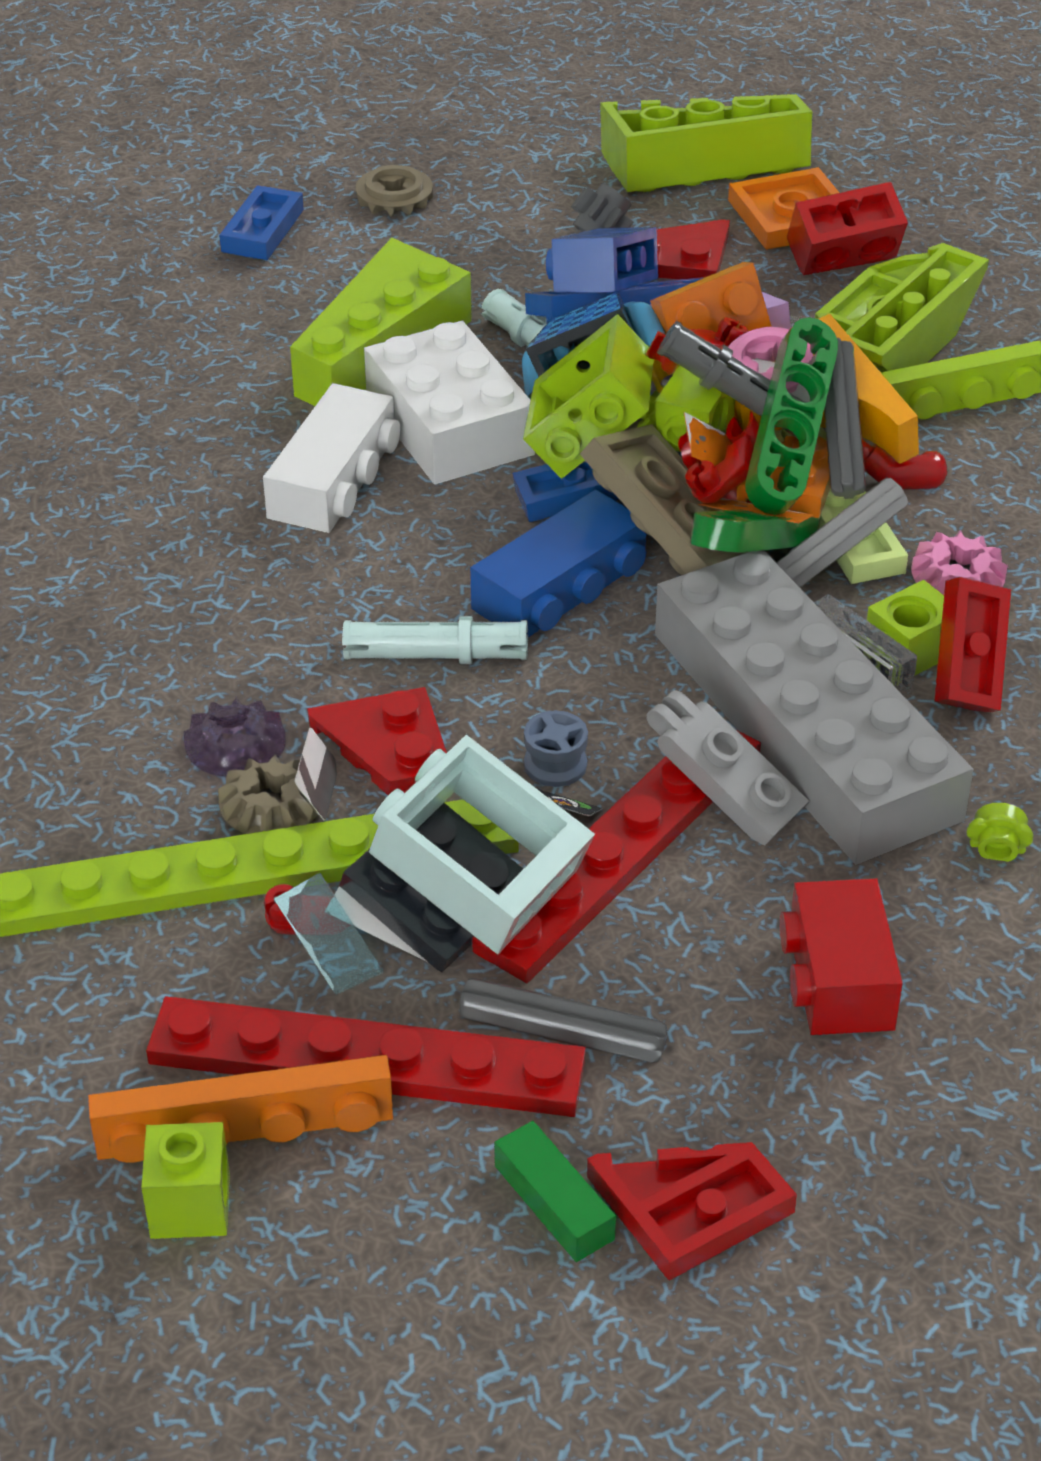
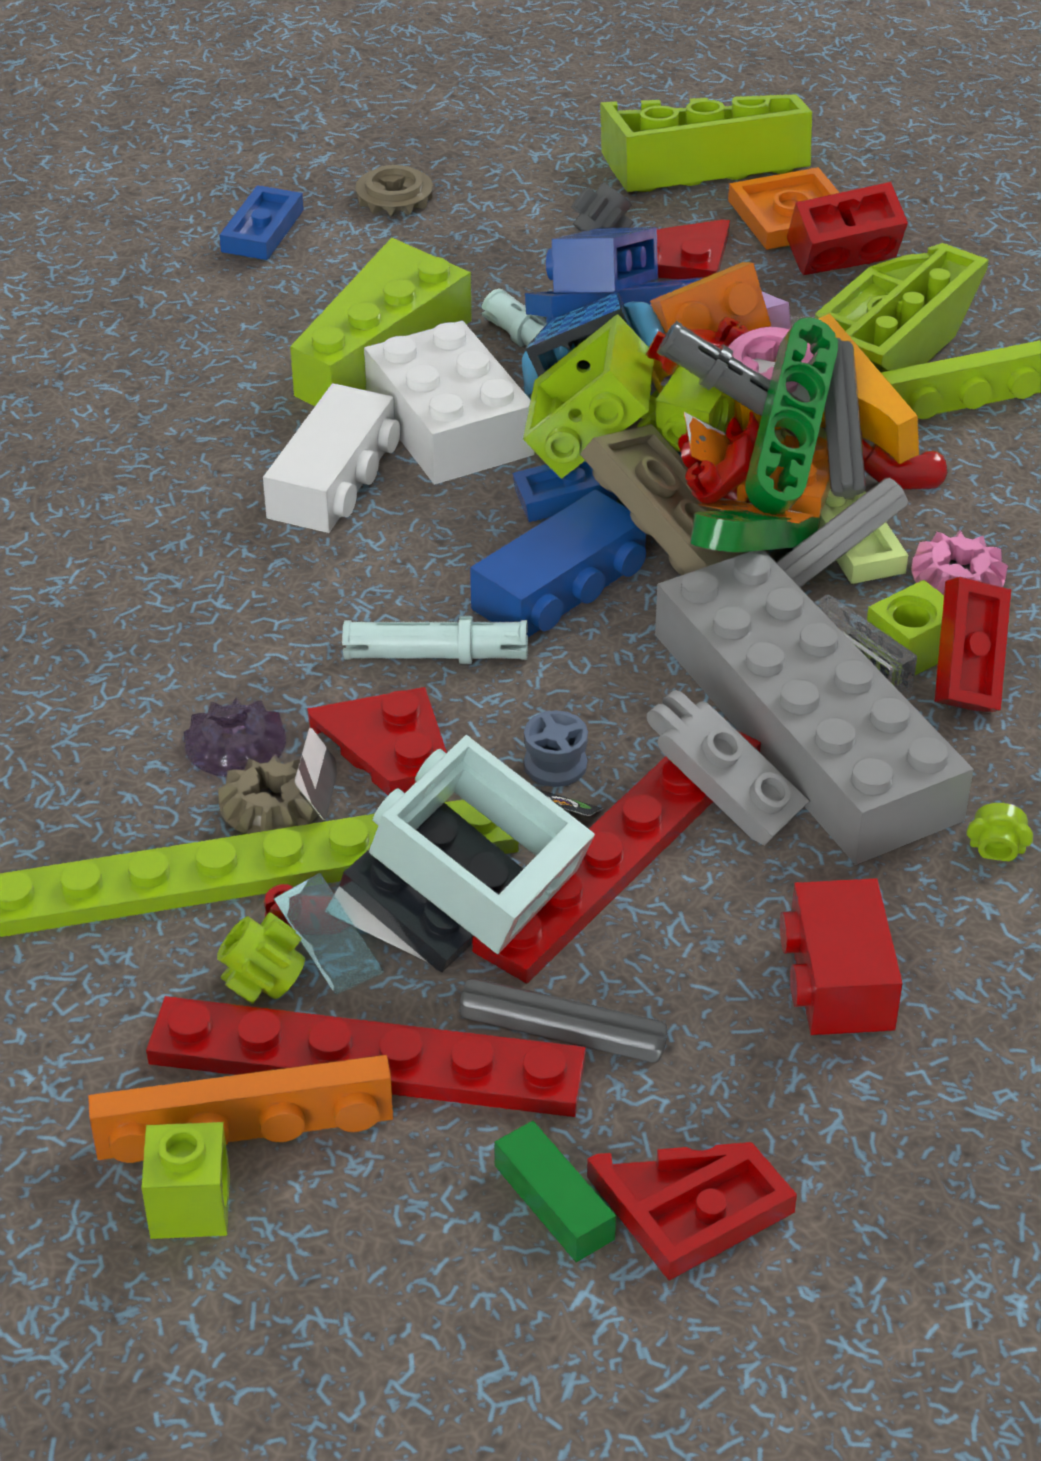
(261, 958): none -> lime gear

